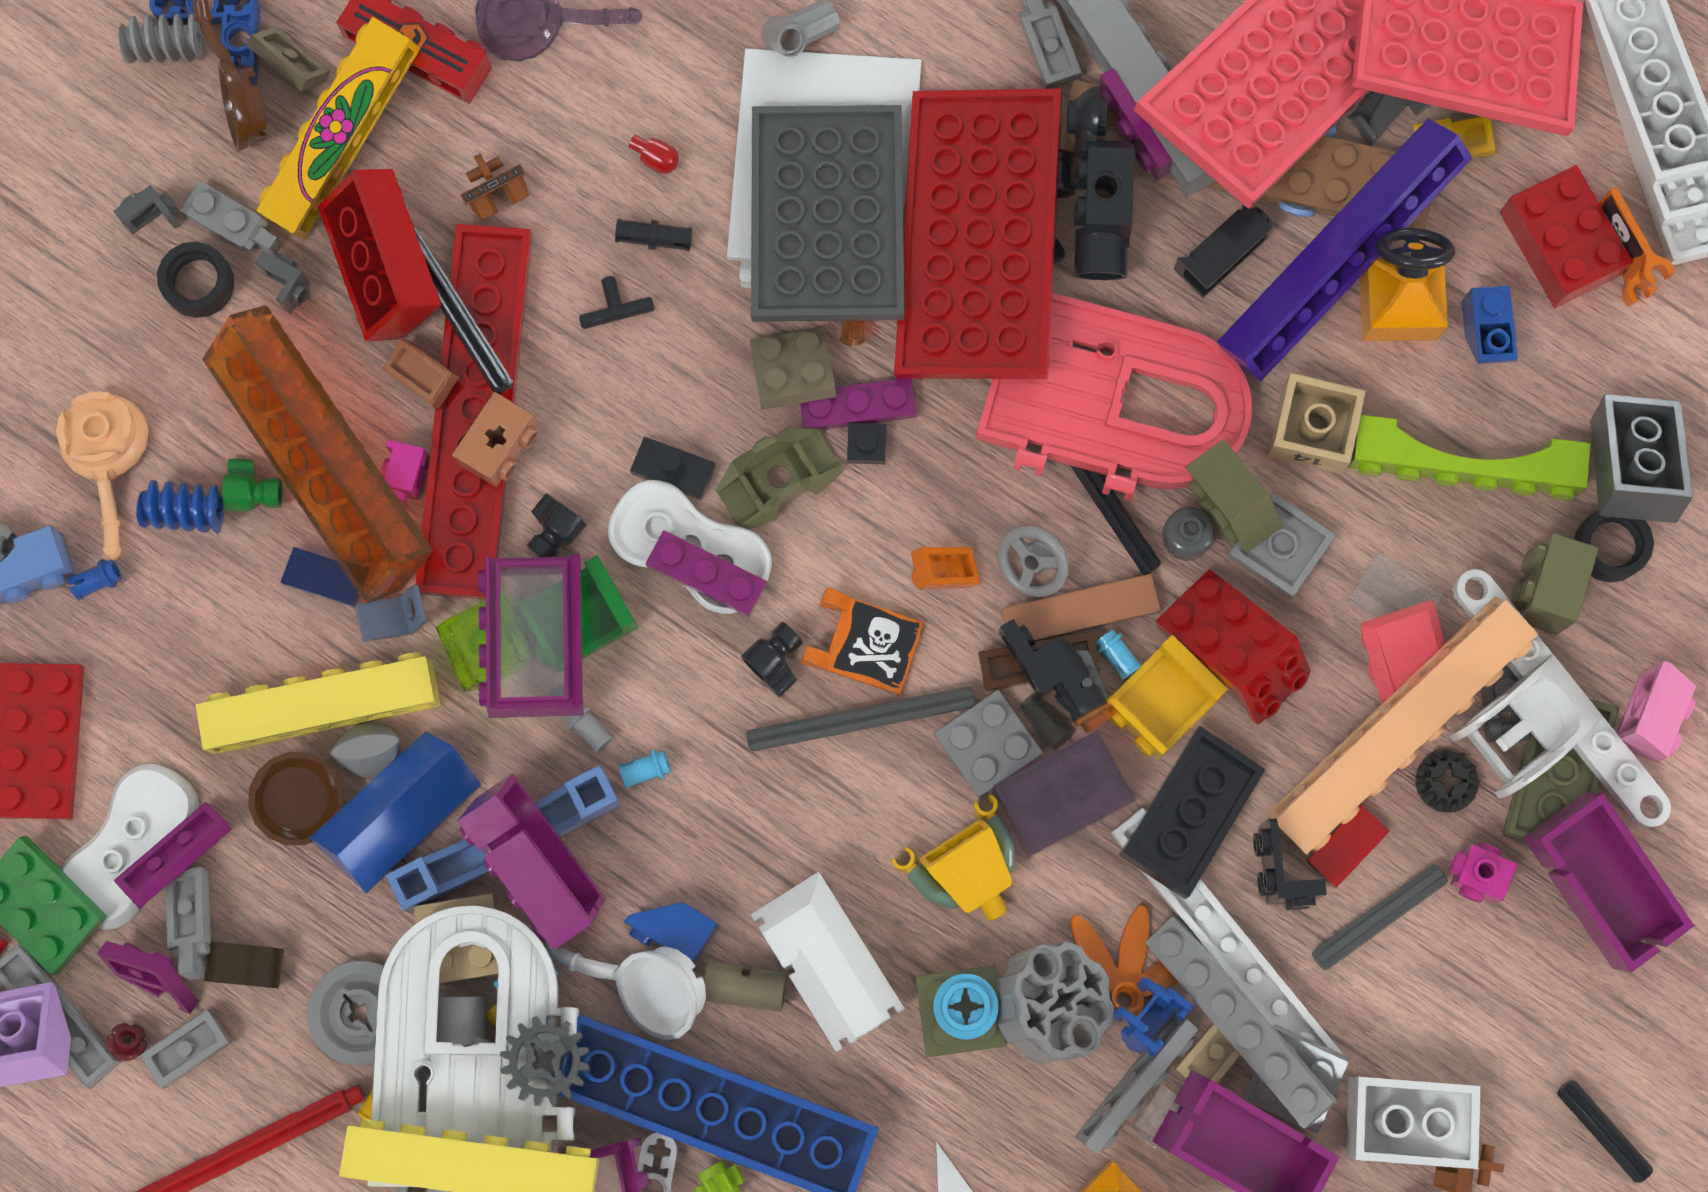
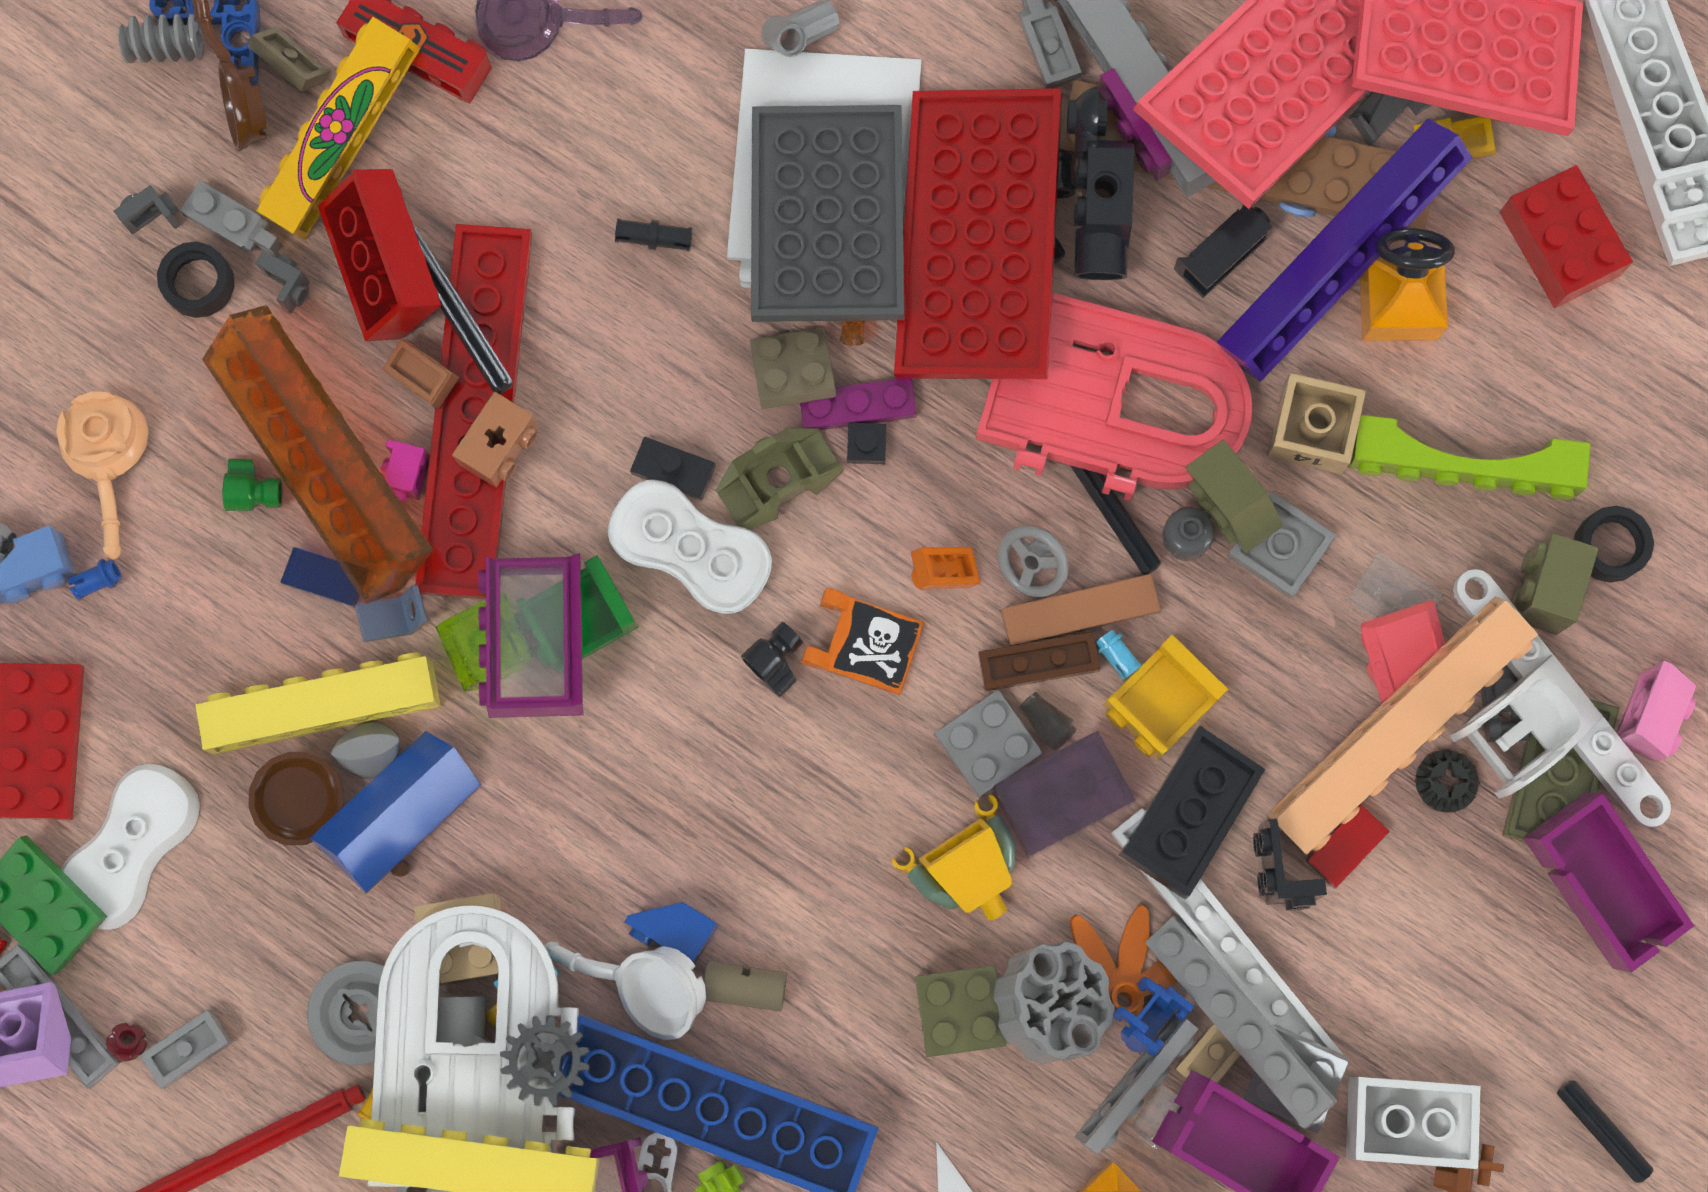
(148, 971): magenta wing -> none
(172, 855): magenta plate -> none
(180, 508): blue piece -> none
(189, 921): light grey hinge -> none
(244, 965): dark brown axle -> none
(461, 864): medium blue arch -> none
(479, 196): dark orange hips -> none
(531, 862): magenta piece -> none
(558, 525): black piece -> none
(589, 730): light grey axle -> none
(615, 310): black piece -> none
(645, 768): medium azure pin -> none
(655, 154): red cylinder -> none
(706, 573): magenta plate -> none
(829, 960): white brick -> none
(860, 718): dark grey axle -> none
(980, 1019): medium azure gear -> none
(1063, 670): black plate -> none
(1238, 644): red bracket -> none
(1379, 917): dark grey axle -> none
(1490, 324): blue slope -> none
(1494, 869): dark pink brick -> none
(1640, 458): dark grey brick -> none
(1644, 259): orange flag -> none

